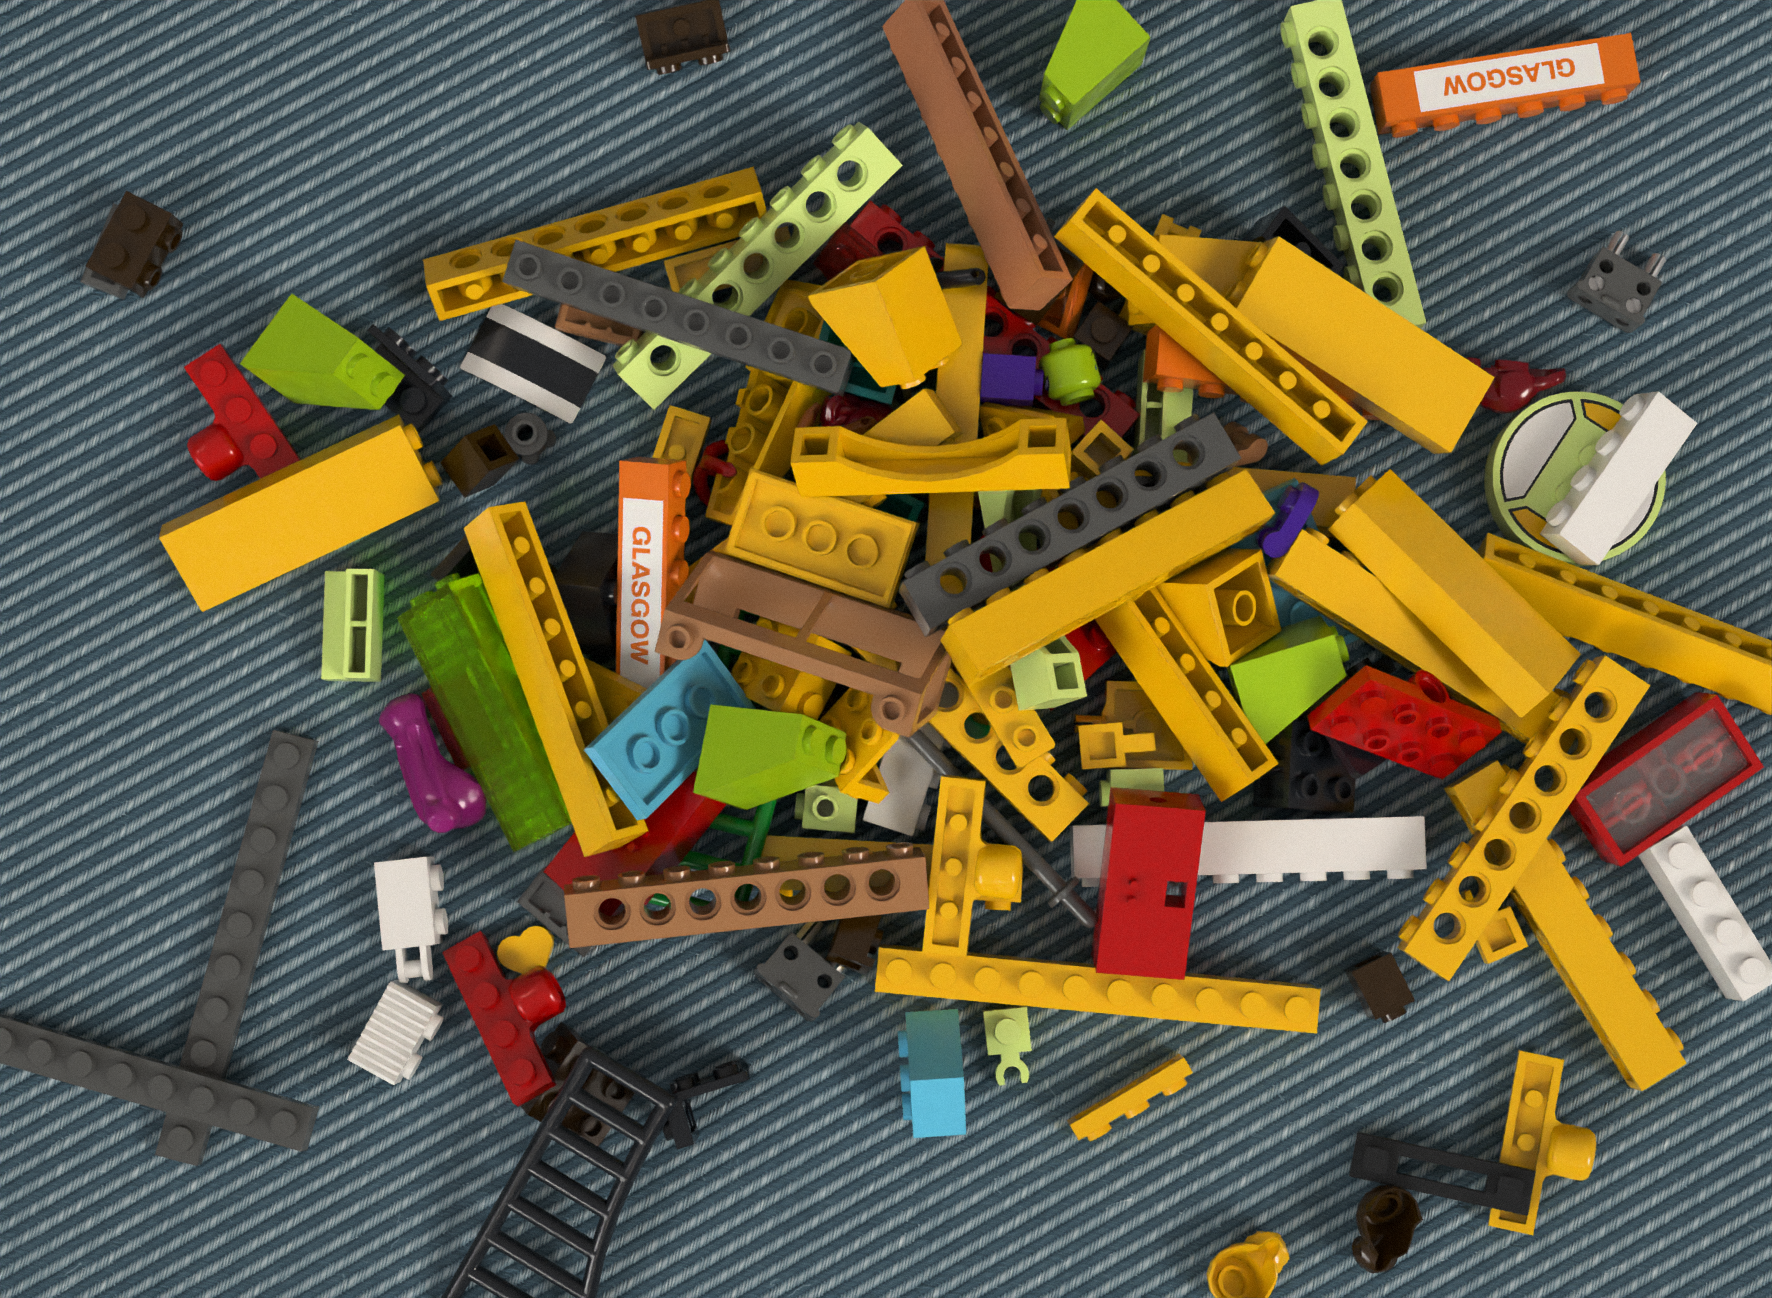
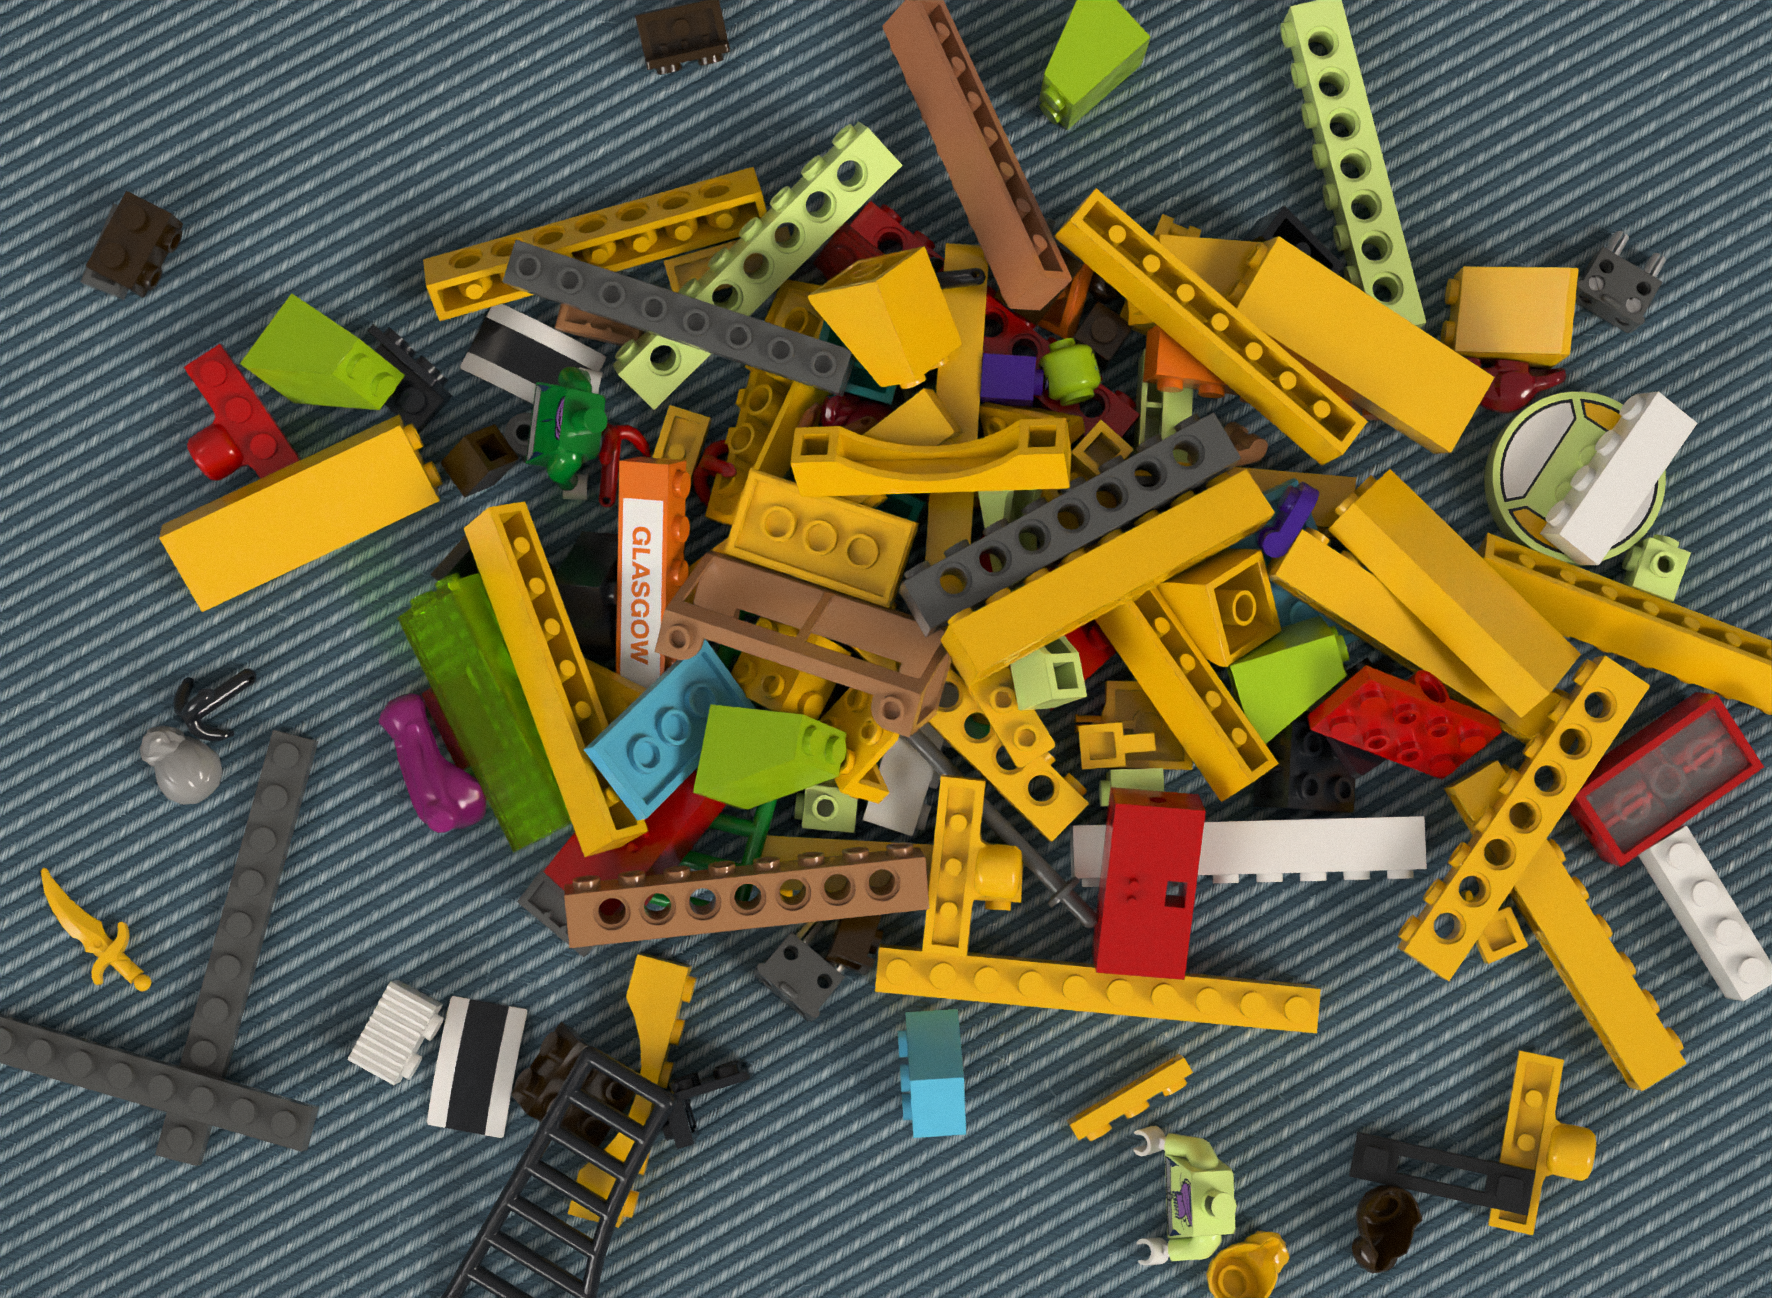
(93, 937): none -> yellow piece
(182, 765): none -> light grey hair
(207, 701): none -> black piece
(353, 625): yellowish green piece -> none
(411, 912): white brick -> none
(476, 1066): none -> sticker
(508, 1014): red plate -> none
(527, 950): yellow tile -> none
(567, 428): none -> green torso
(610, 457): none -> red piece
(655, 1001): none -> yellow arch
(1008, 1035): yellowish green plate -> none
(1197, 1197): none -> yellowish green torso
(1380, 987): dark brown brick -> none
(1504, 84): orange brick -> none
(1511, 314): none -> yellow slope
(1655, 566): none -> yellowish green brick

